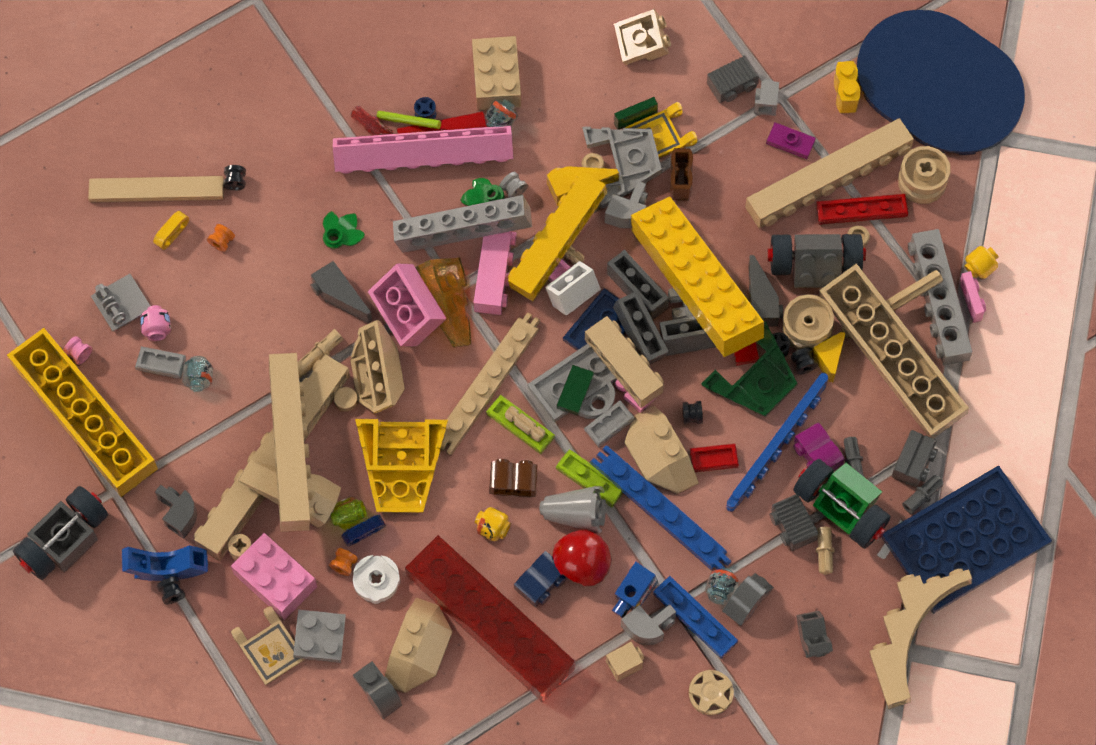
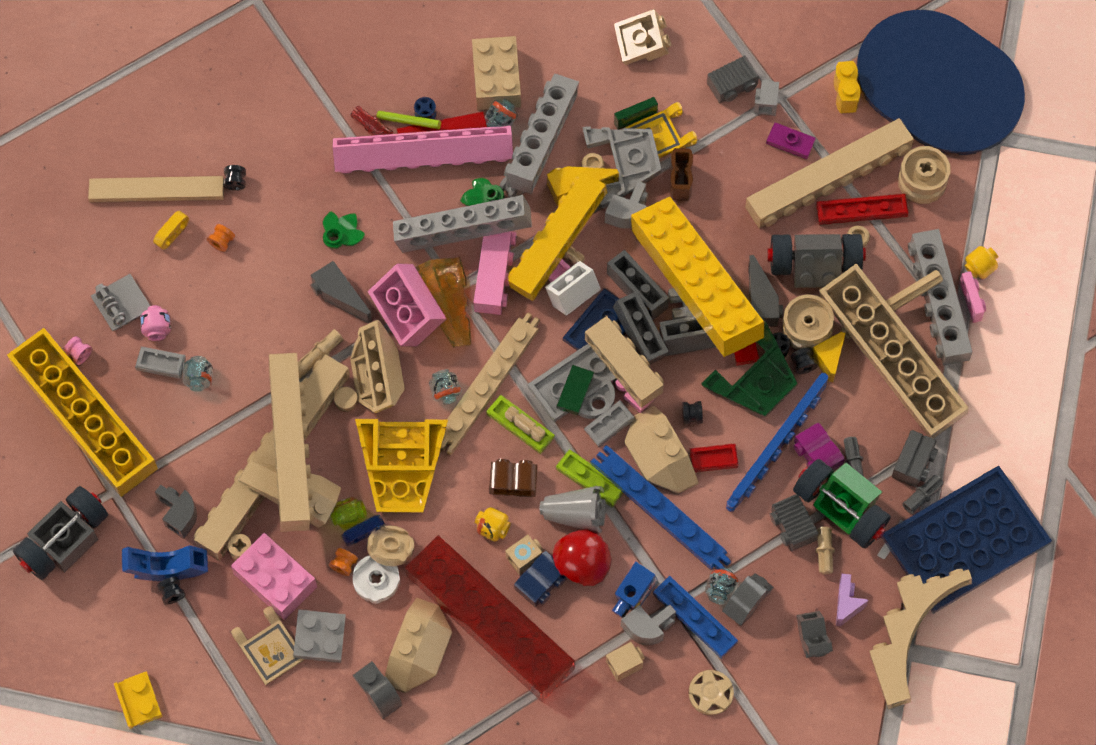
(138, 700): none -> yellow plate
(390, 546): none -> tan tile
(445, 386): none -> clear light blue head
(523, 554): none -> tan brick
(542, 133): none -> light grey brick
(848, 606): none -> lavender slope

